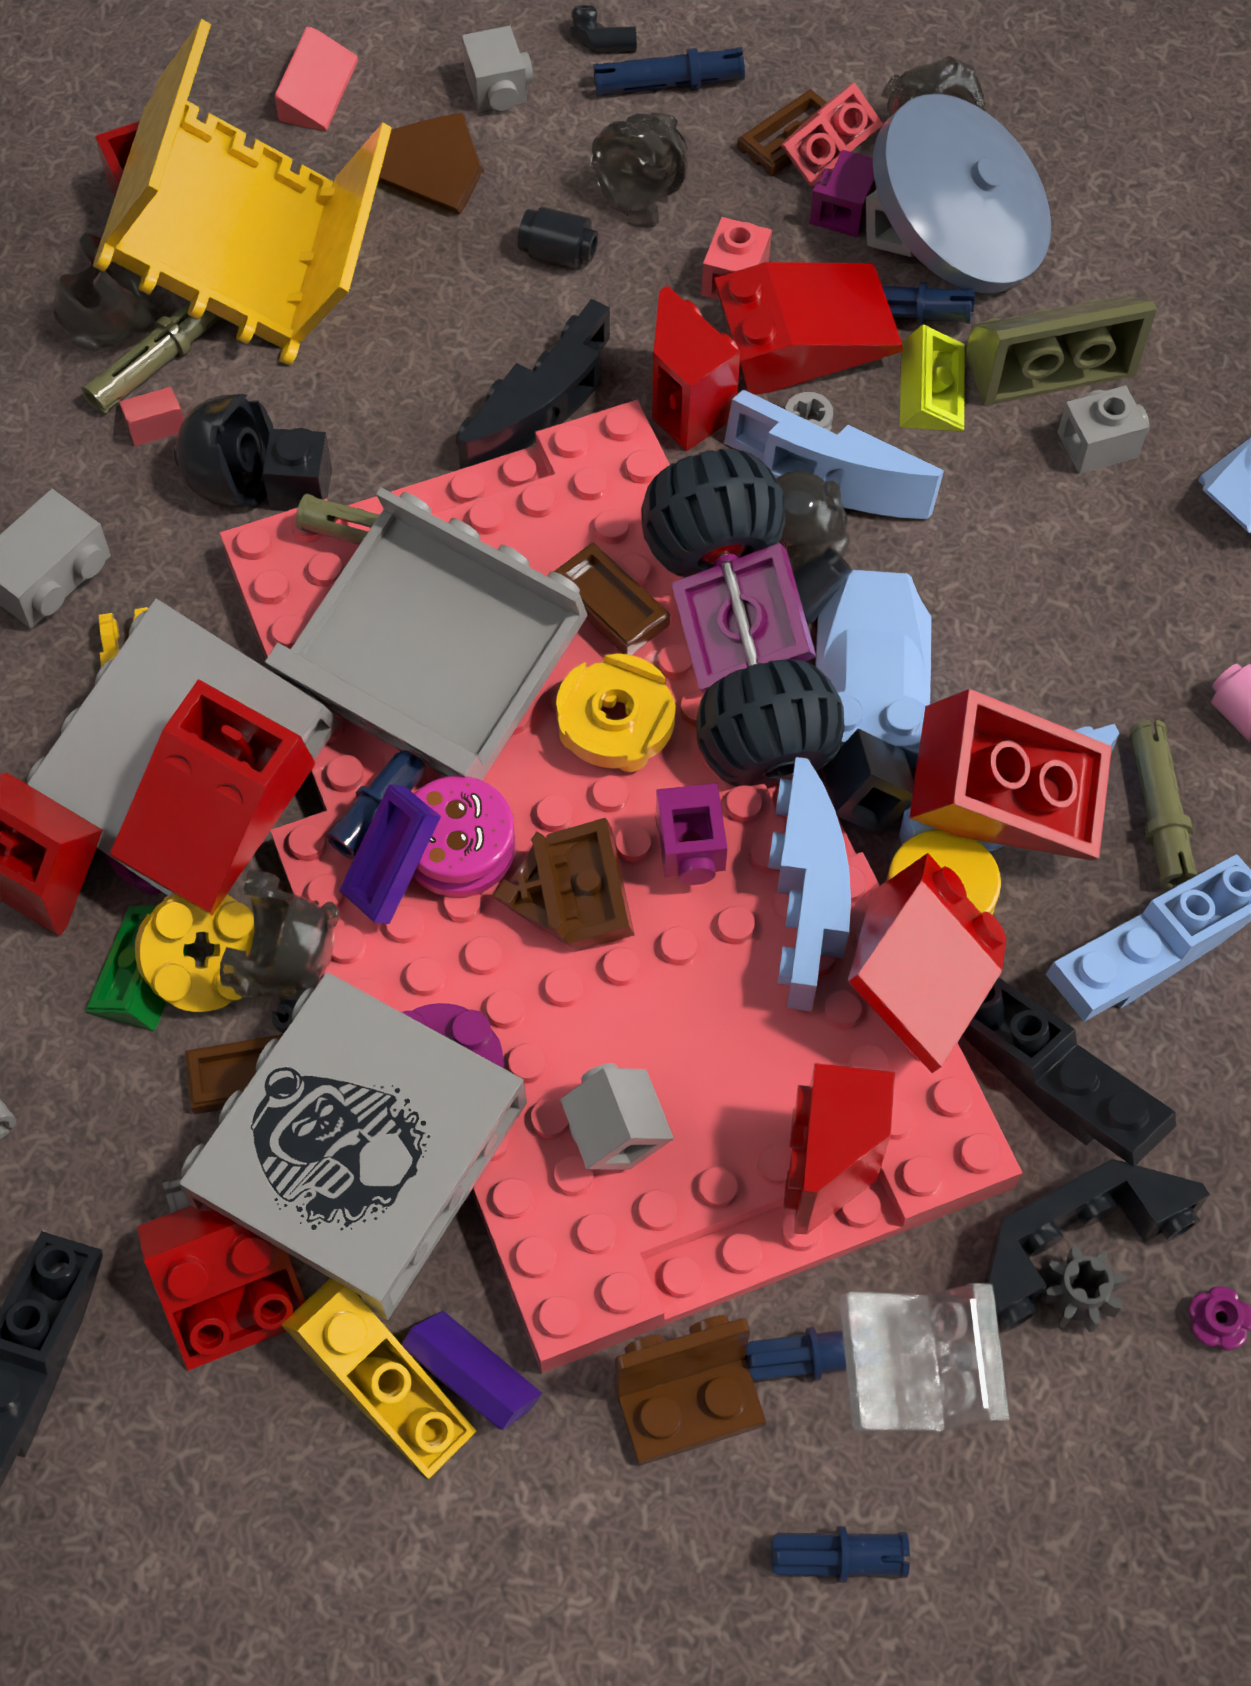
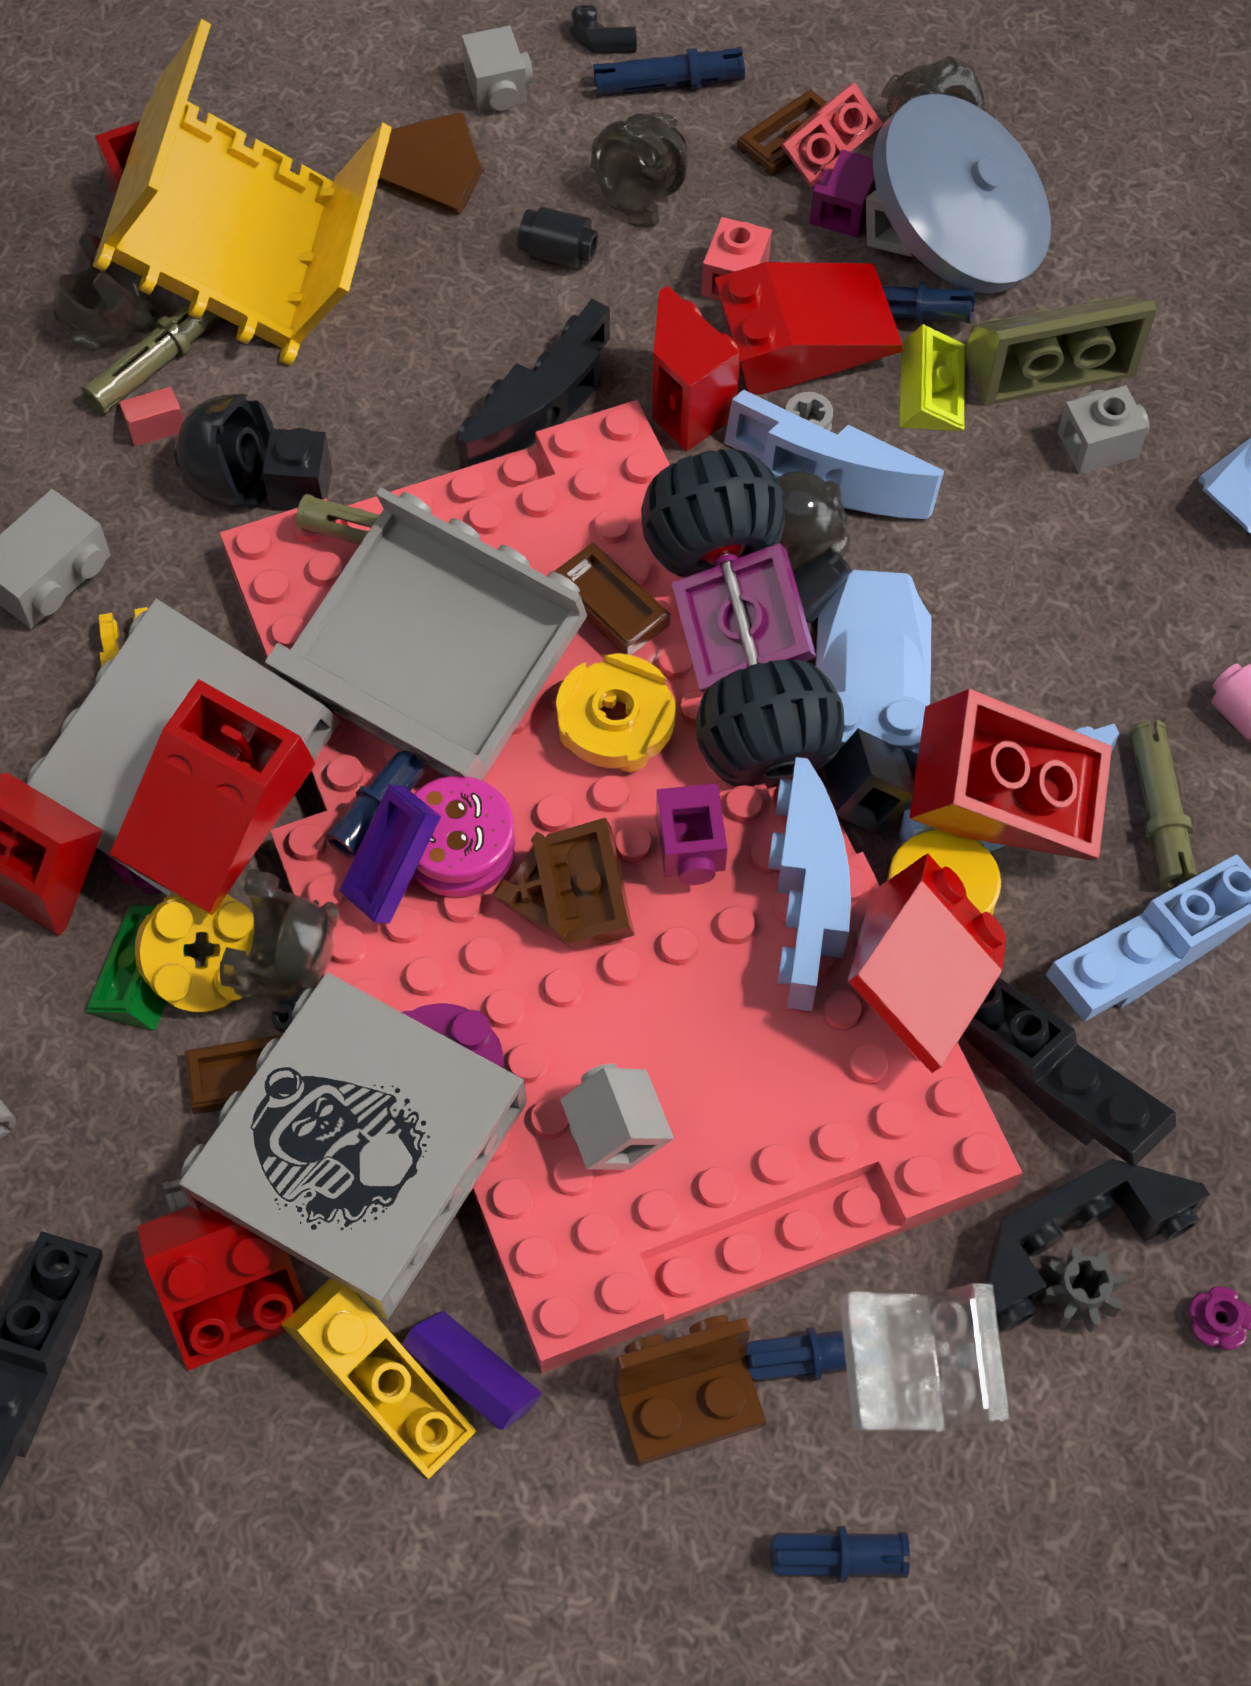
(314, 81): coral slope -> none
(836, 1140): red slope -> none

